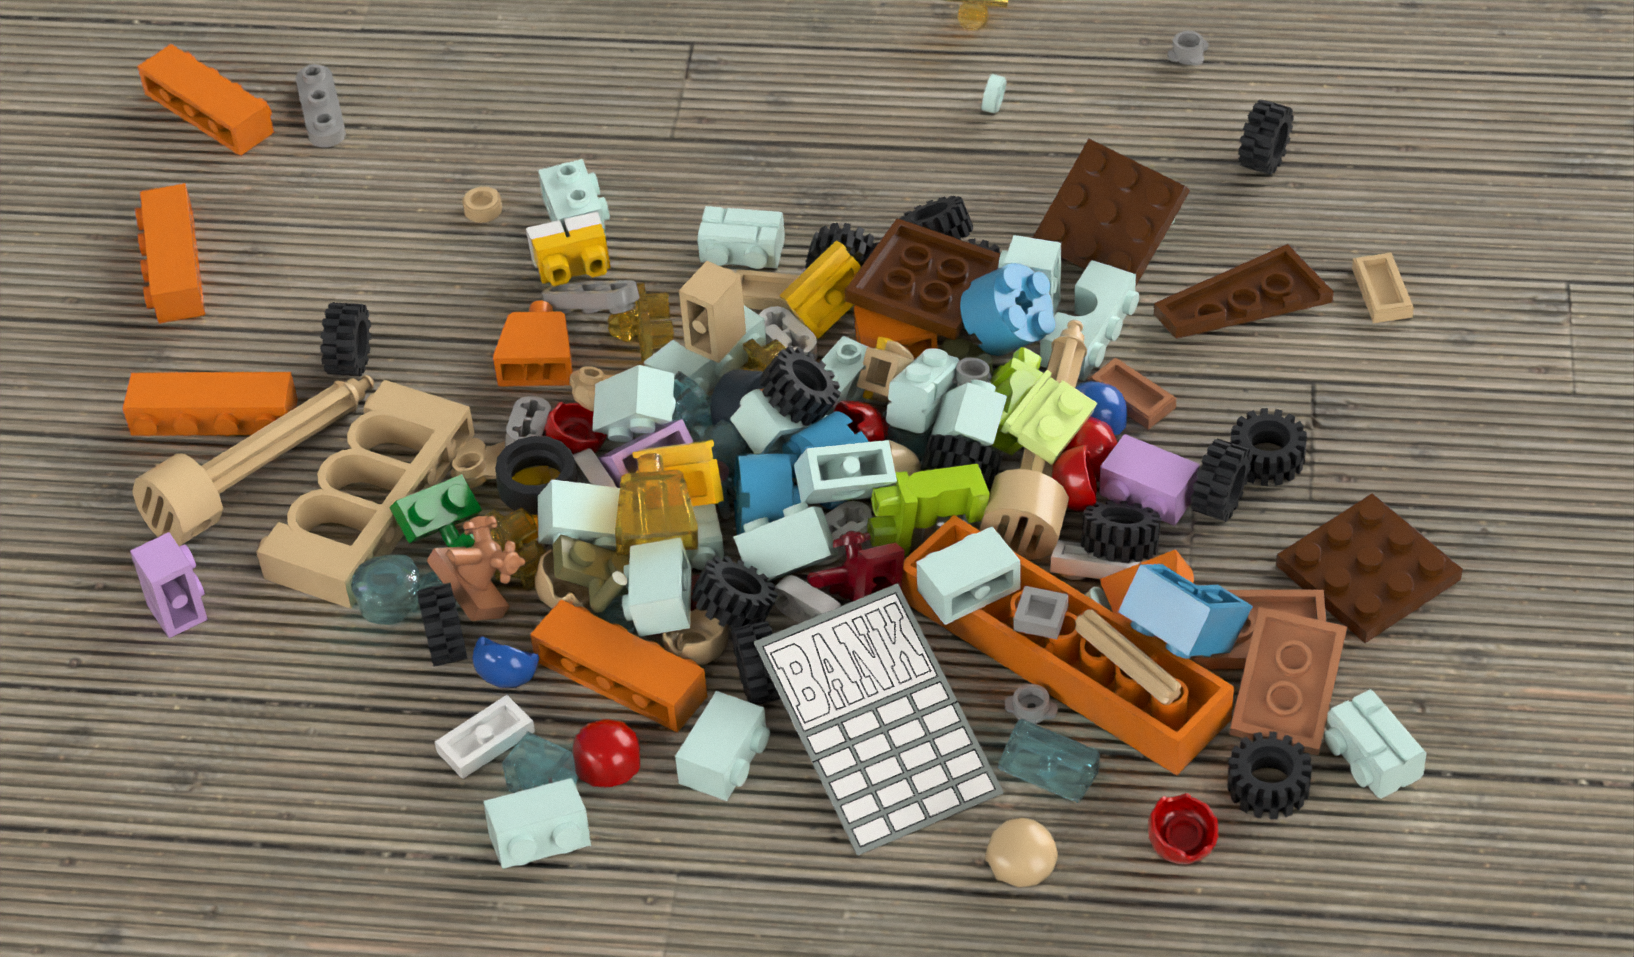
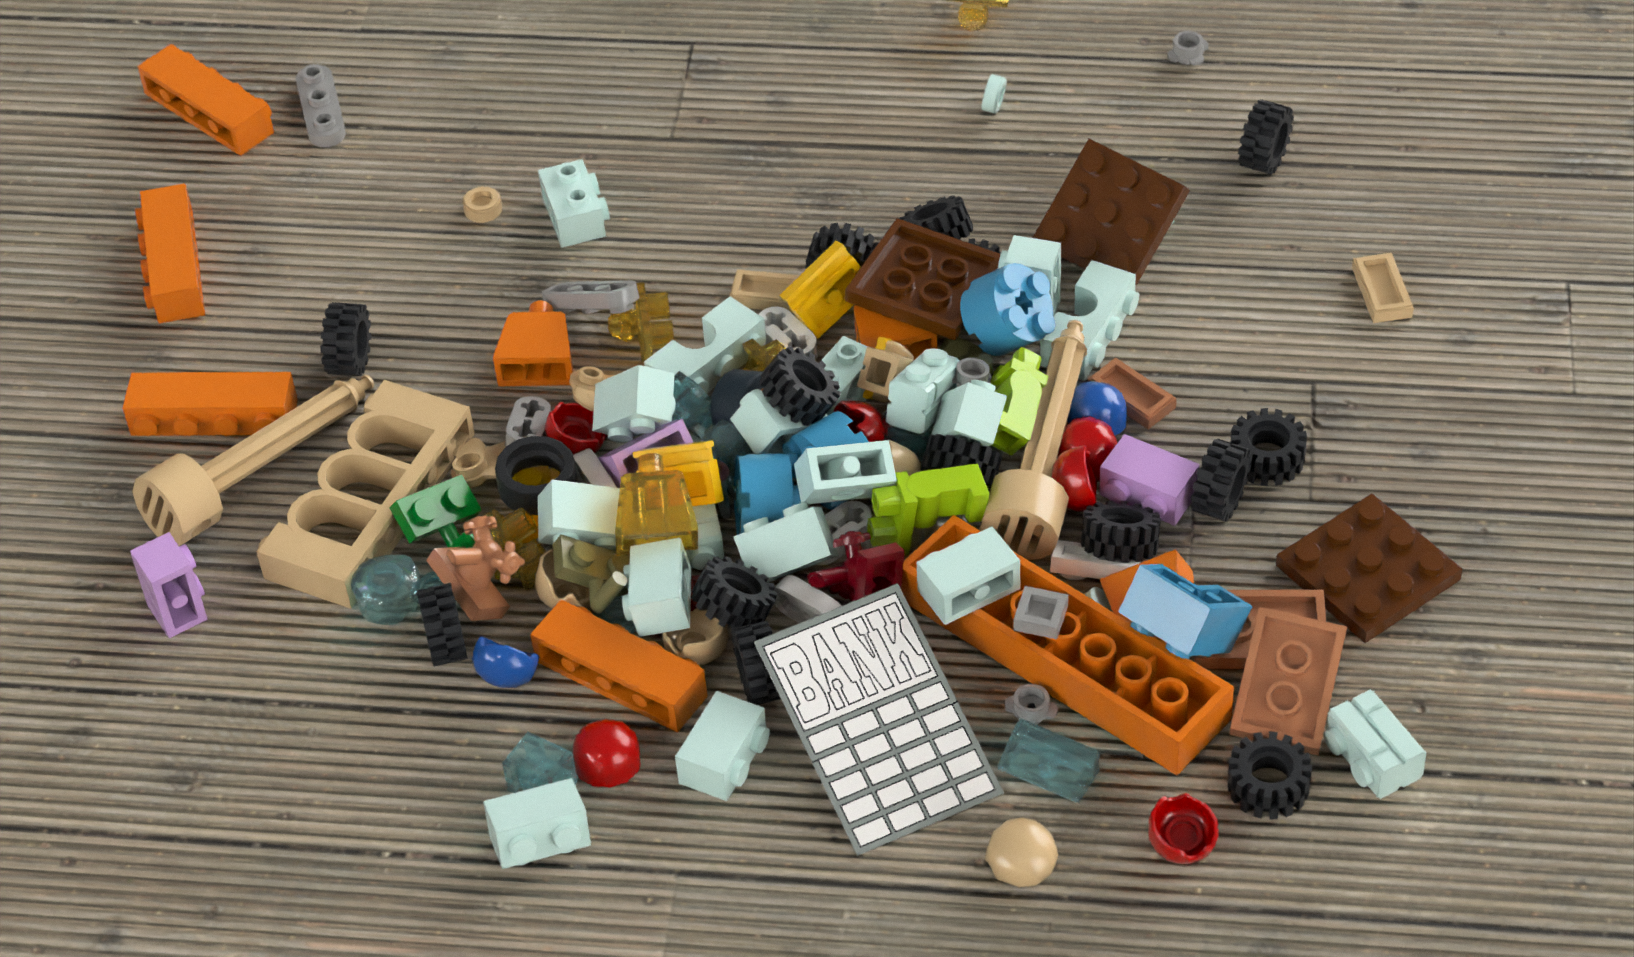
(484, 736): white plate -> none
(570, 256): yellow hips -> none
(712, 311): tan brick -> none
(741, 237): light aqua brick -> none
(1049, 417): yellowish green plate -> none
(1128, 657): tan axle -> none
(1249, 292): reddish brown wing -> none

